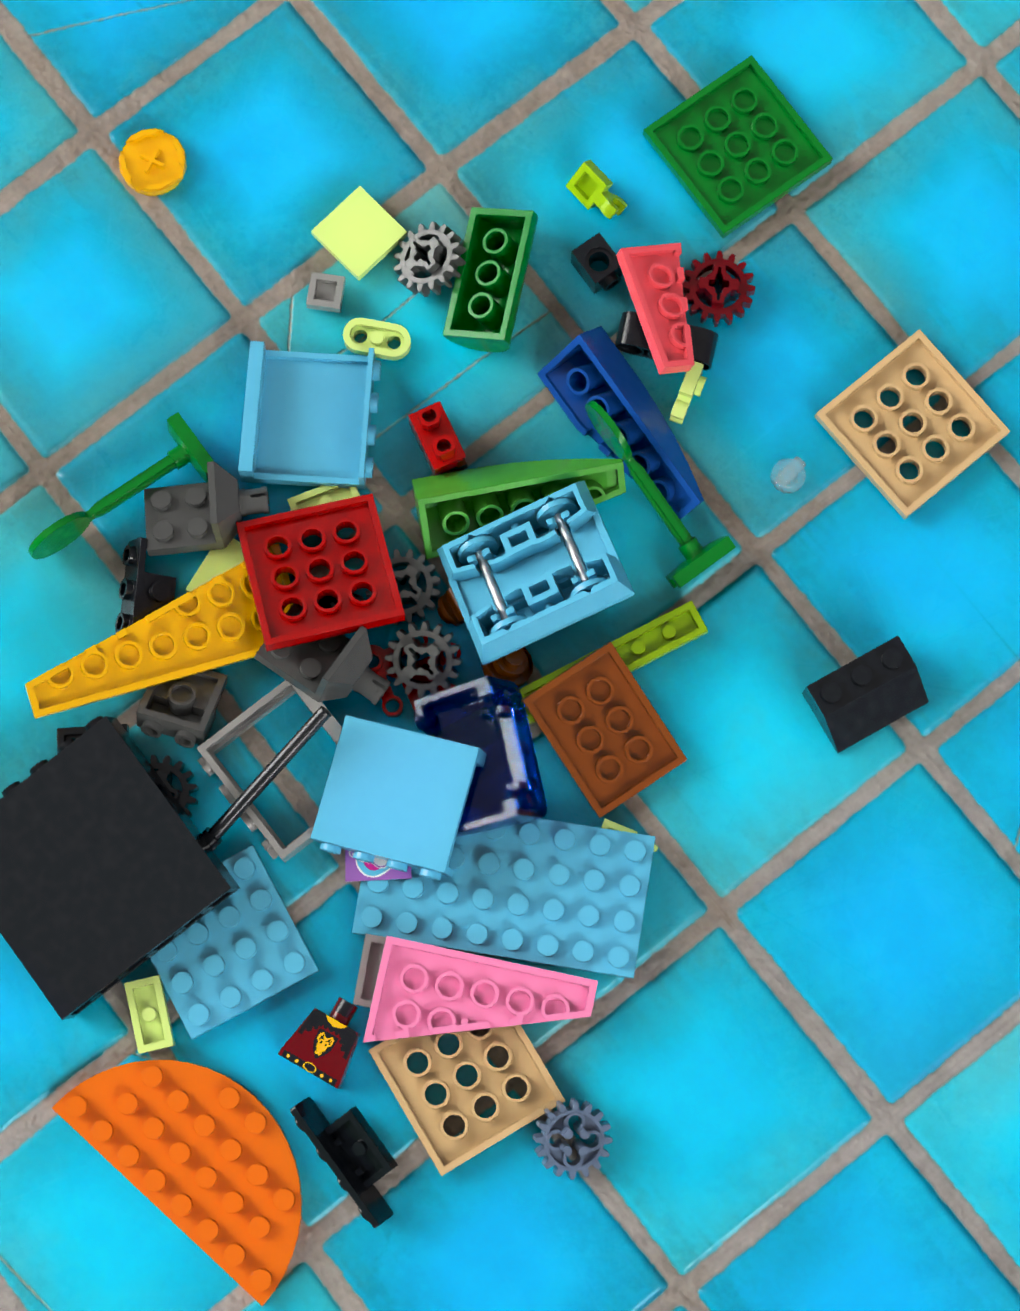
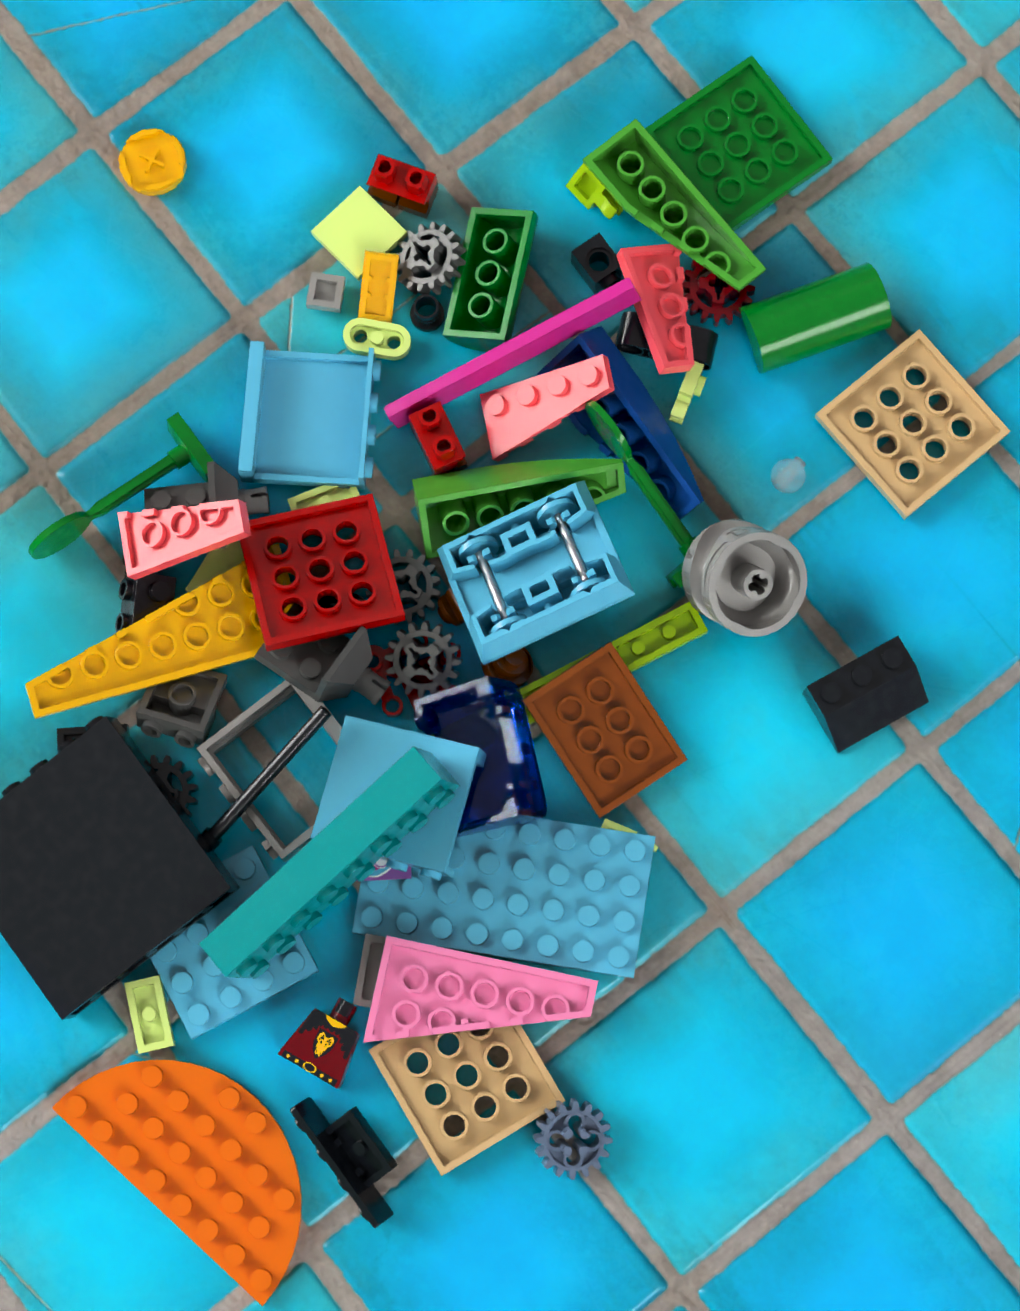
(171, 536): none -> wing
(330, 865): none -> teal brick
(378, 286): none -> yellow plate
(398, 179): none -> red hips
(427, 323): none -> black piece
(515, 351): none -> dark pink tile
(540, 402): none -> wing
(669, 204): none -> bright green wedge
(744, 577): none -> light grey piece
(816, 317): none -> green brick

